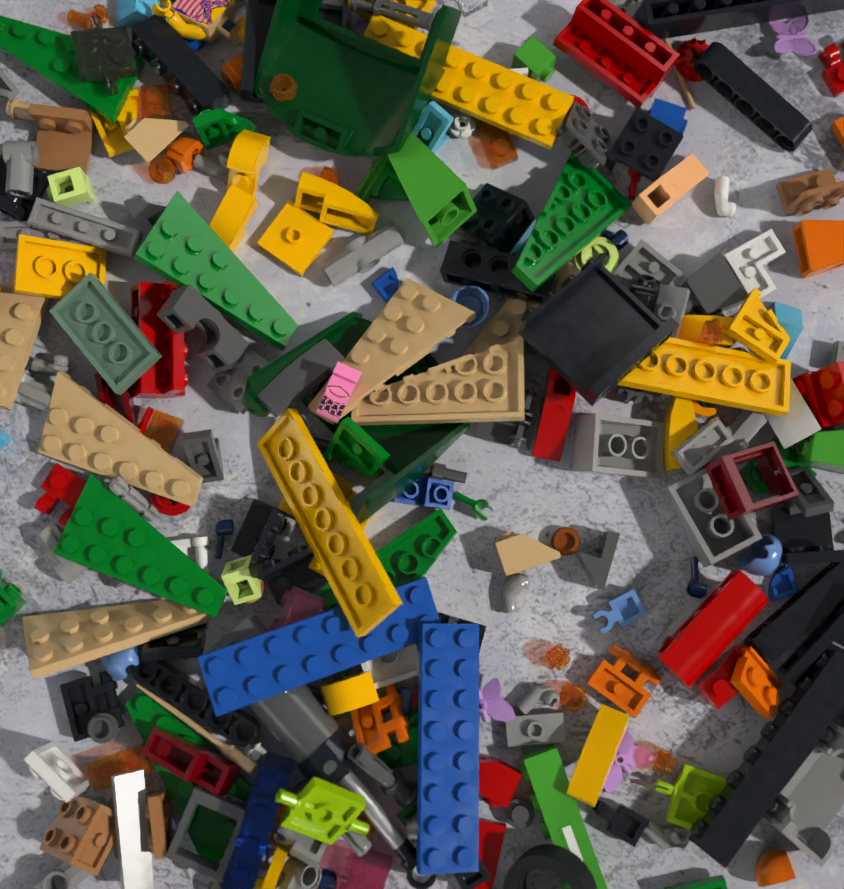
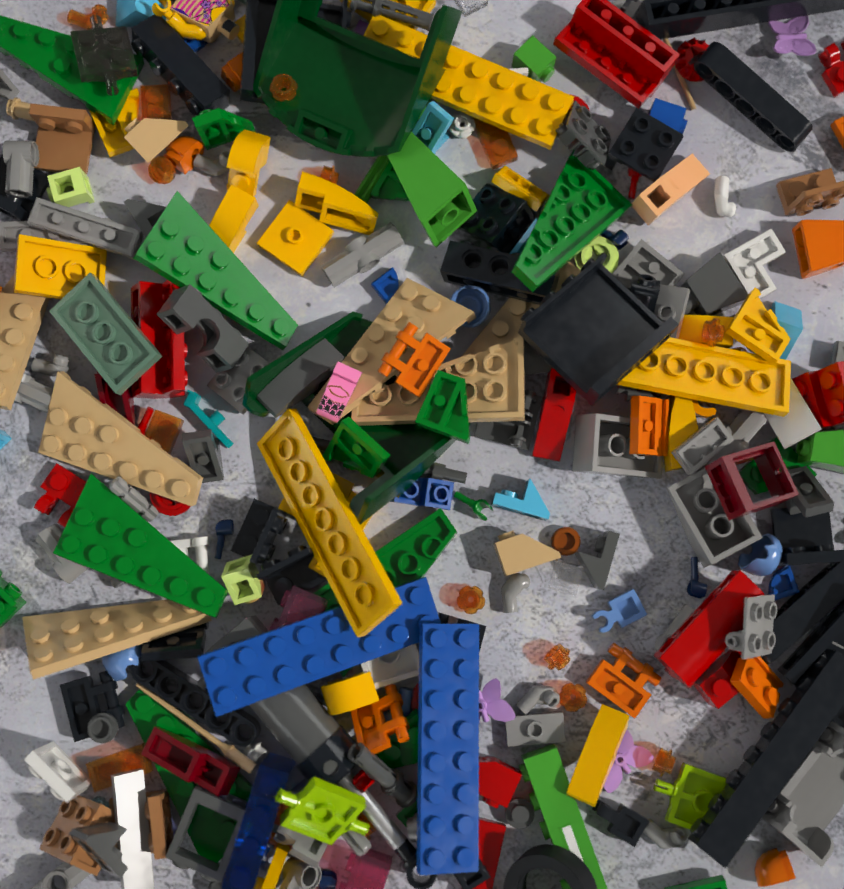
(99, 844): none -> dark grey slope
(212, 422): none -> teal piece
(362, 781): none -> red hand
(422, 363): none -> orange plate
(446, 407): none -> green wing
(471, 607): none -> clear orange plate
(520, 187): none -> yellow plate
(530, 505): none -> medium azure slope
(566, 577): none -> clear plate
(649, 426): none -> orange plate
(757, 633): none -> light grey hinge

